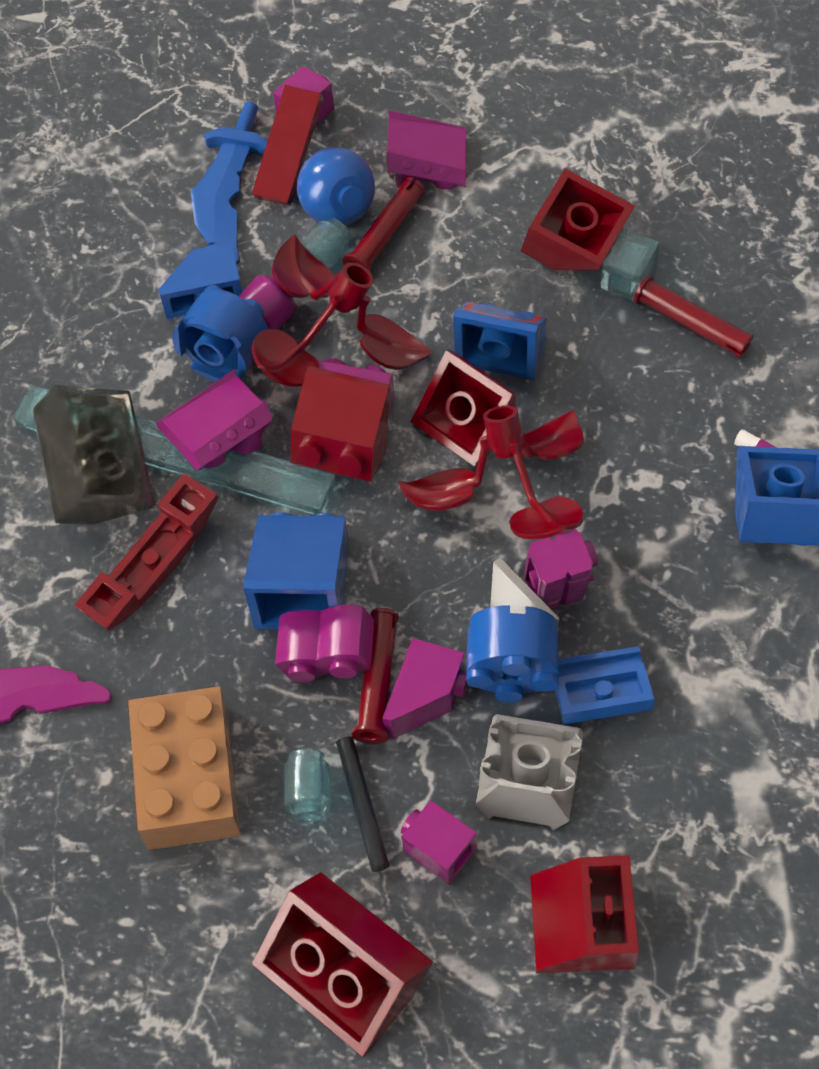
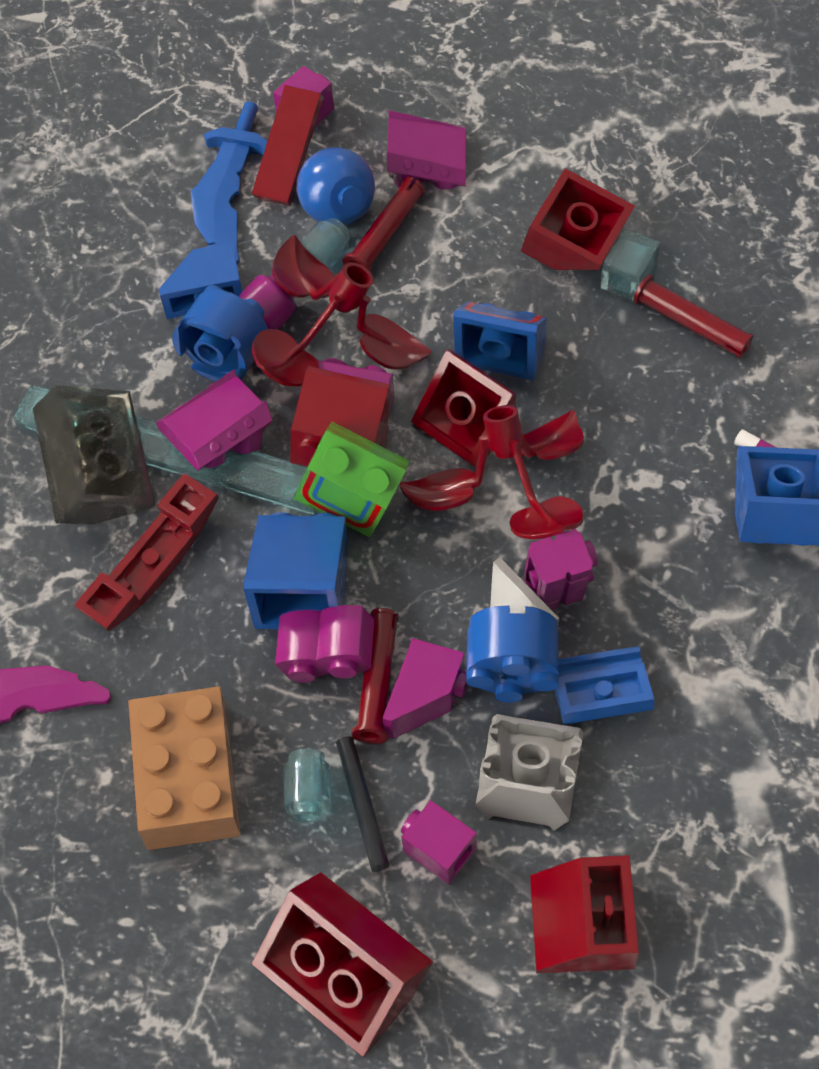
(351, 478): none -> bright green slope

